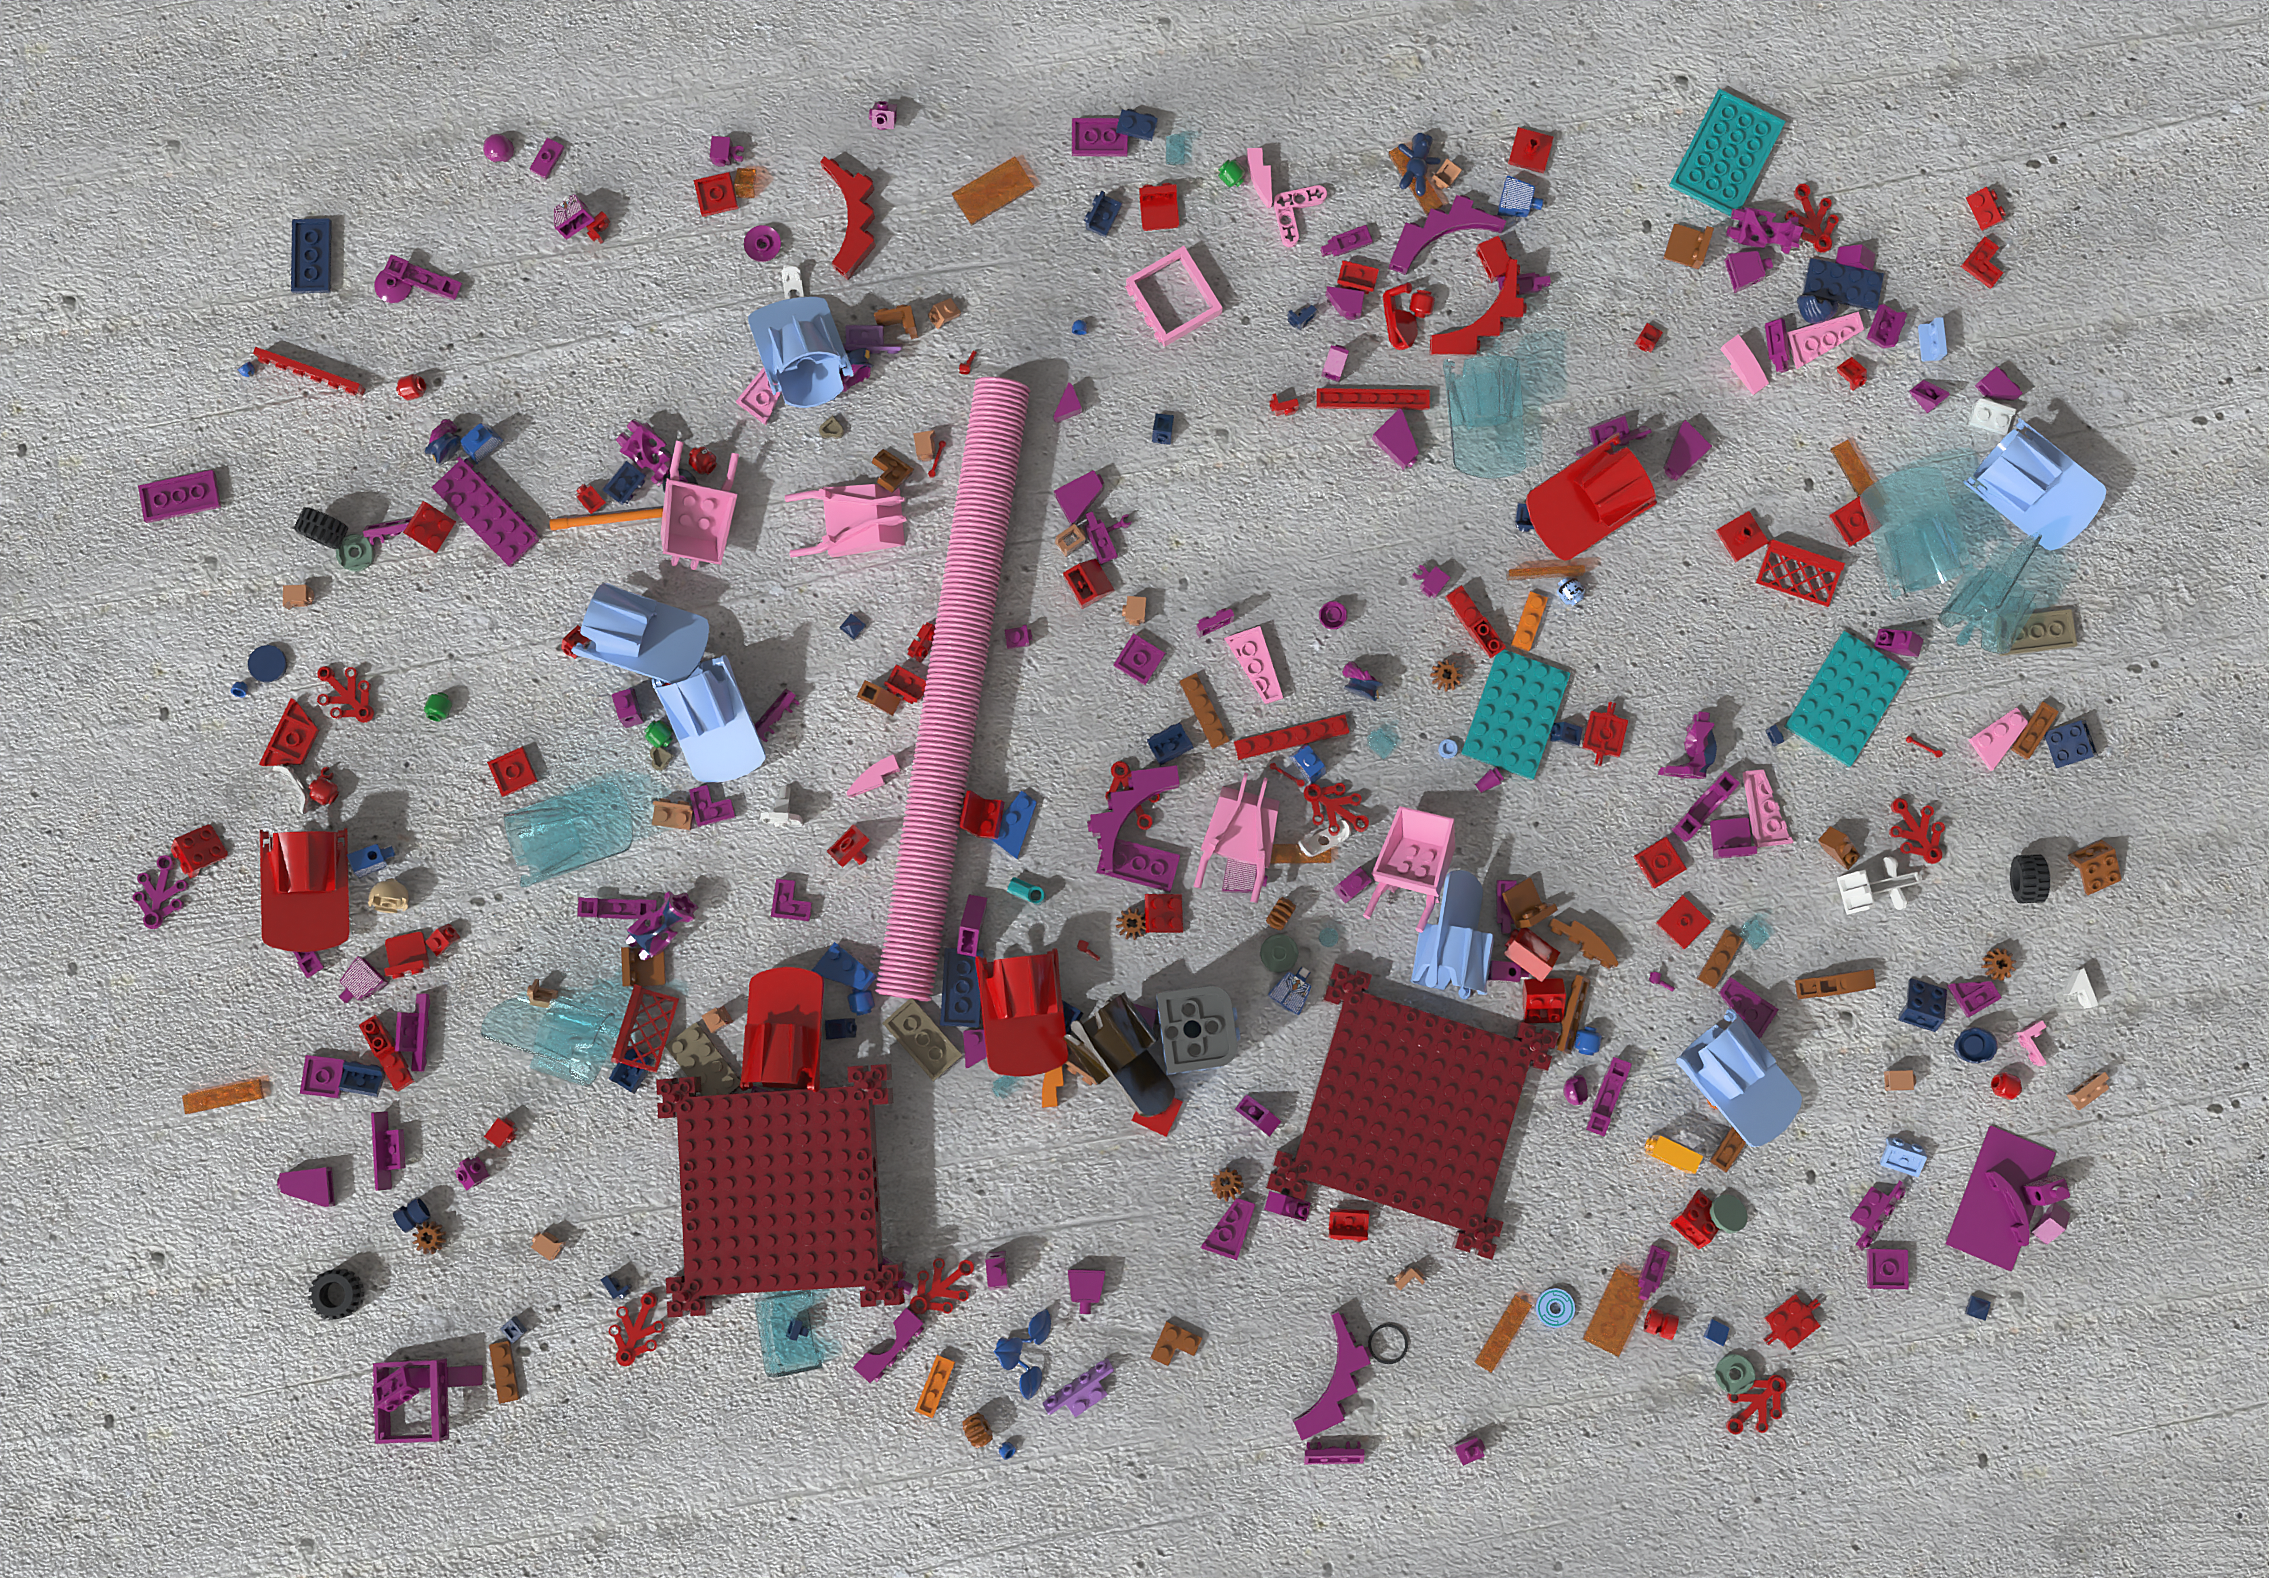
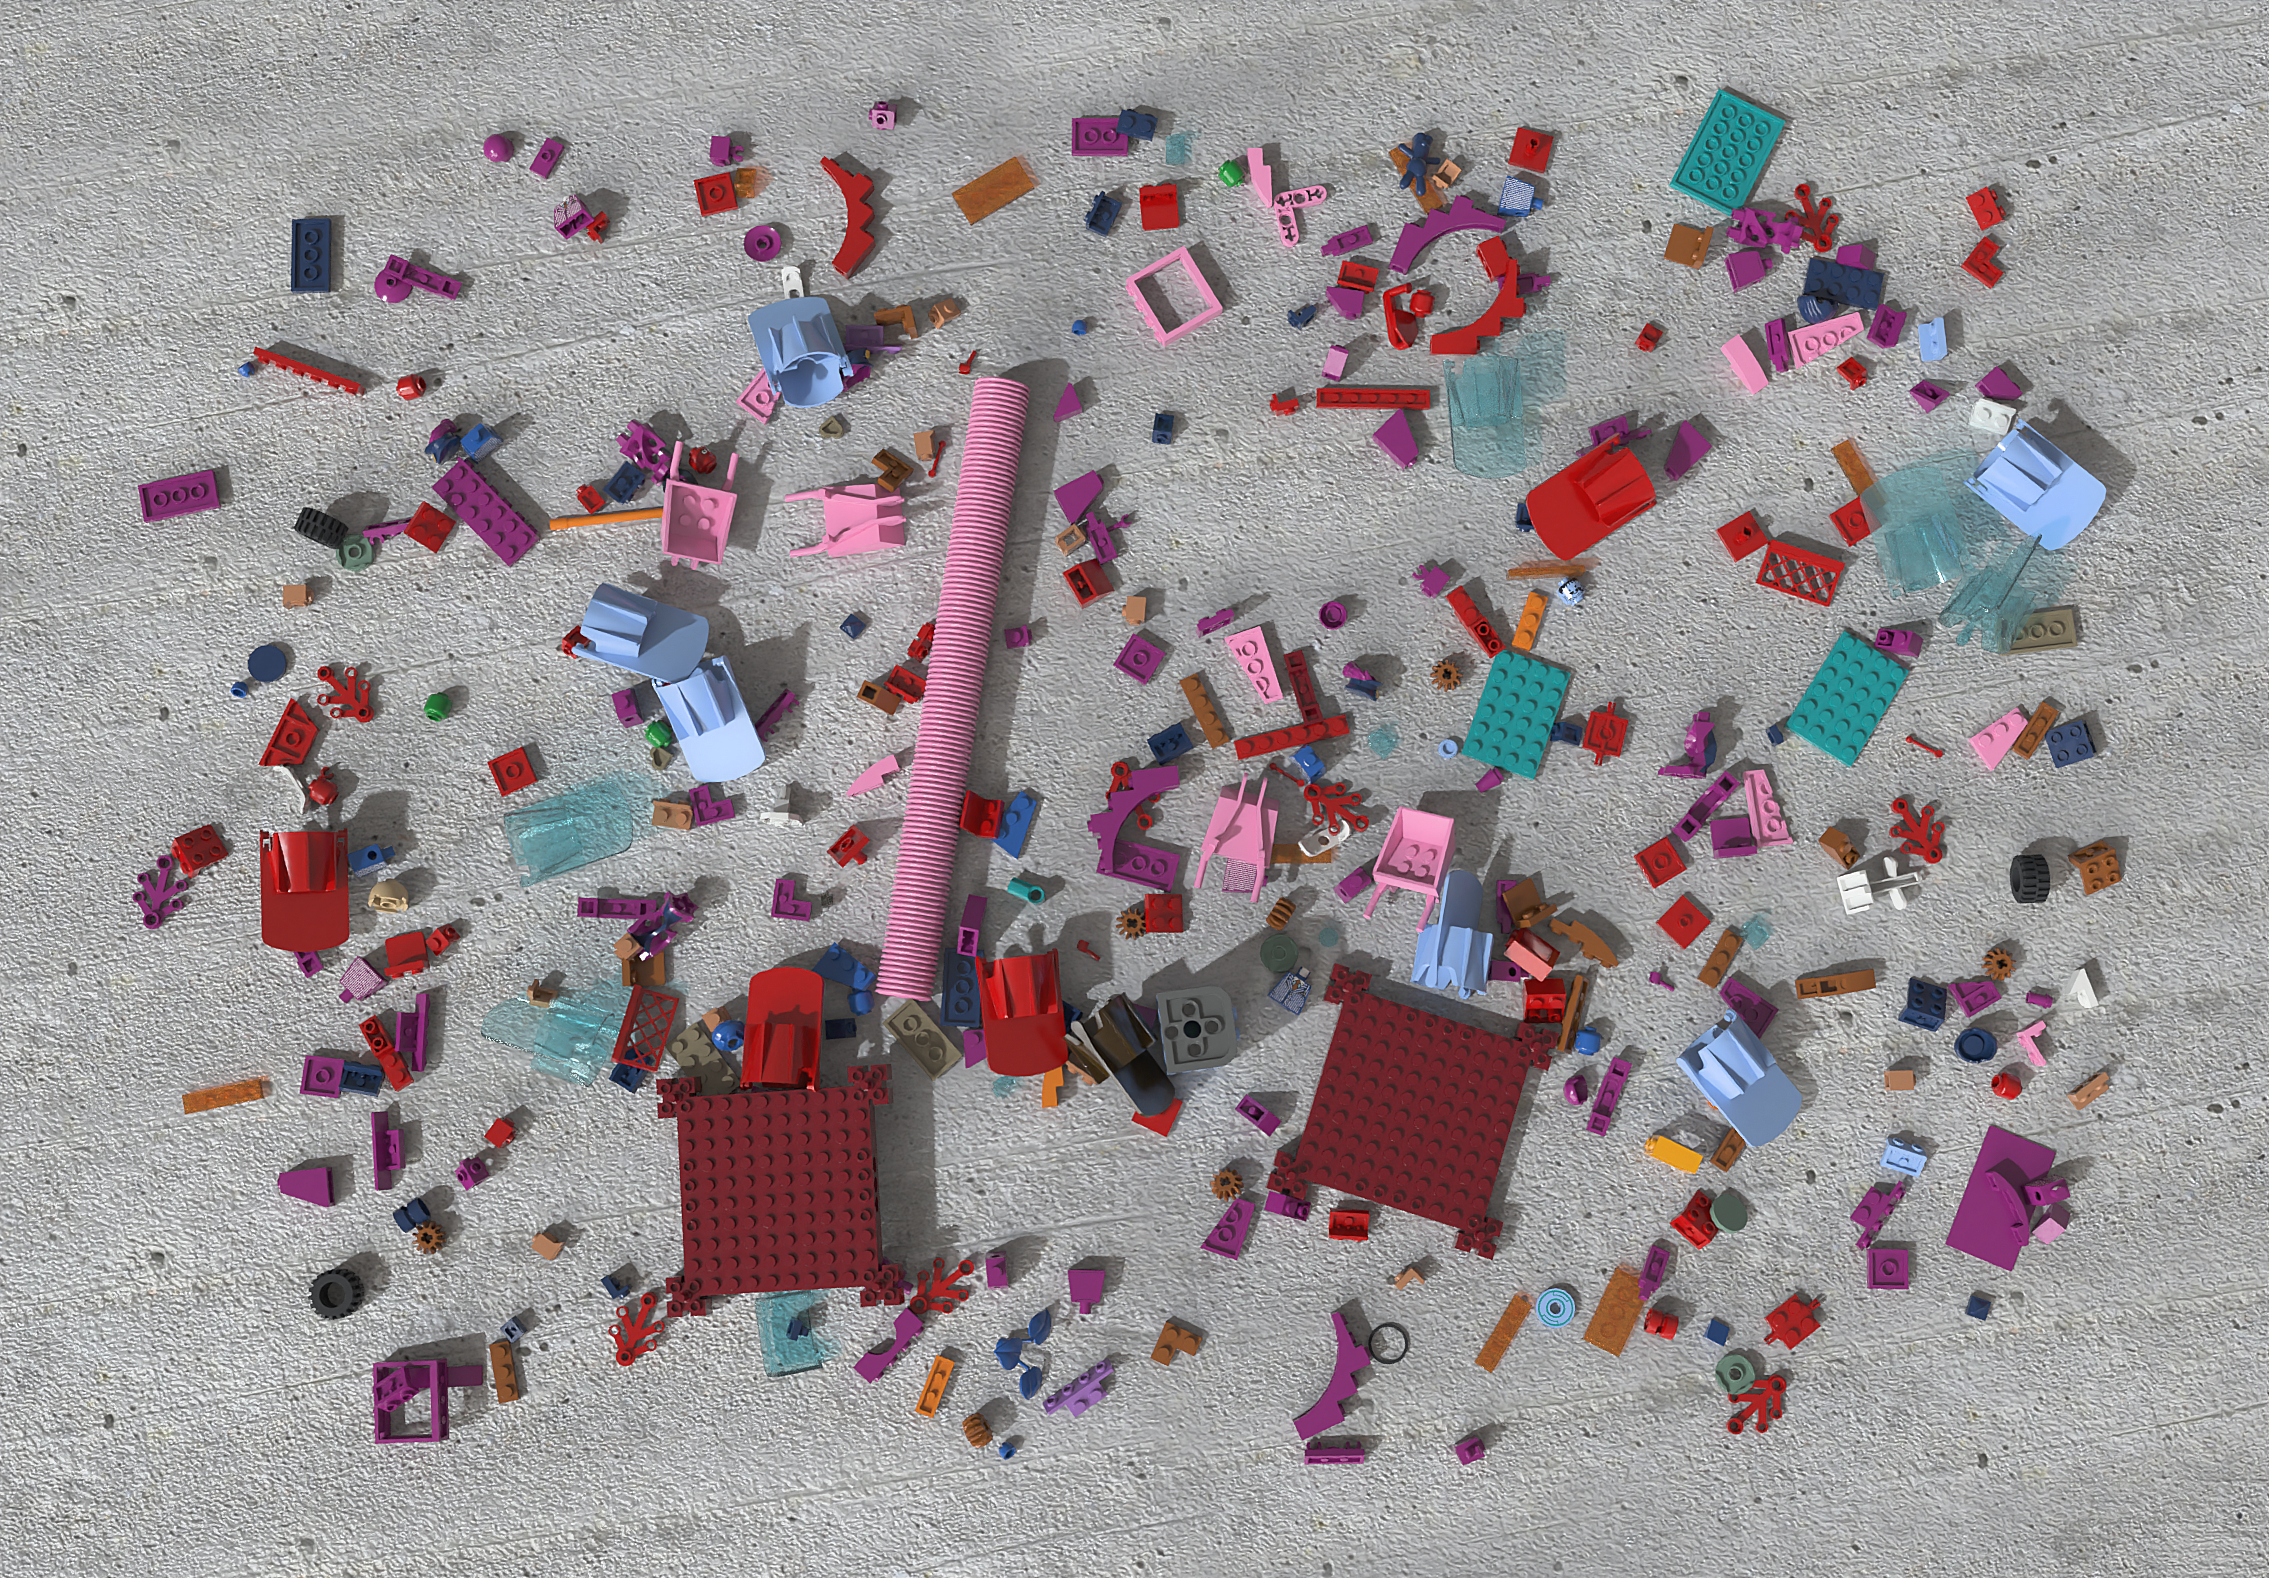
(627, 947): none -> nougat brick
(725, 1032): none -> blue piece
(826, 899): none -> clear smoke plate
(1303, 688): none -> dark red slope
(2039, 999): none -> magenta pin

